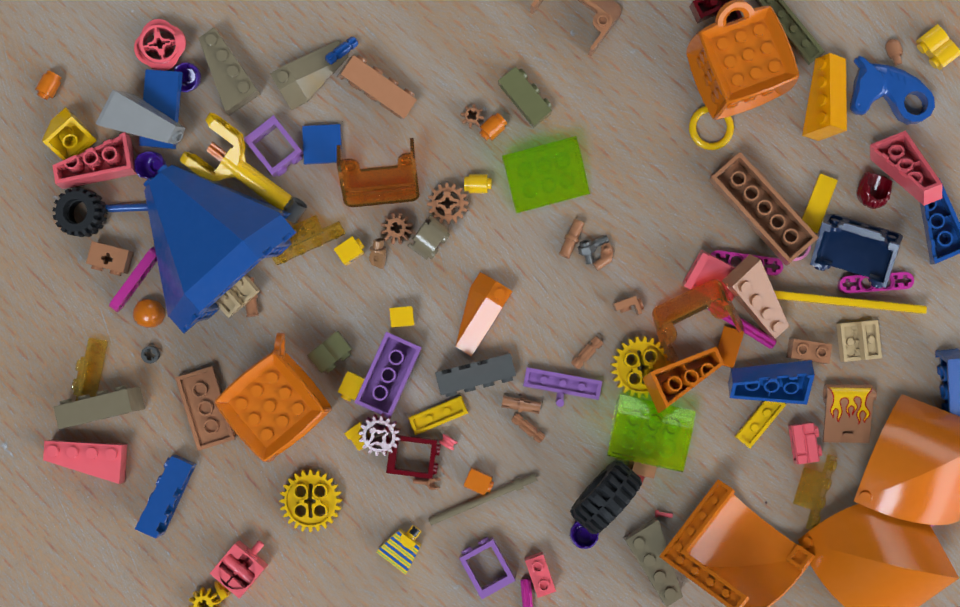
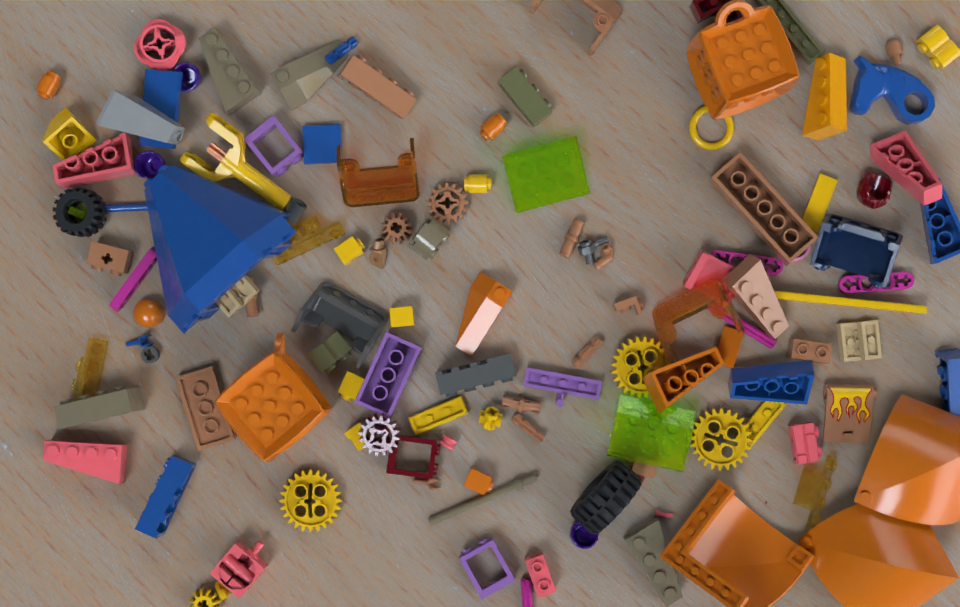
(77, 213): none -> clear neon green tile
(142, 341): none -> blue hand
(345, 314): none -> dark grey windscreen
(401, 548): torso -> none
(470, 121): nougat gear -> none
(490, 418): none -> yellow gear
(725, 422): none -> yellow gear

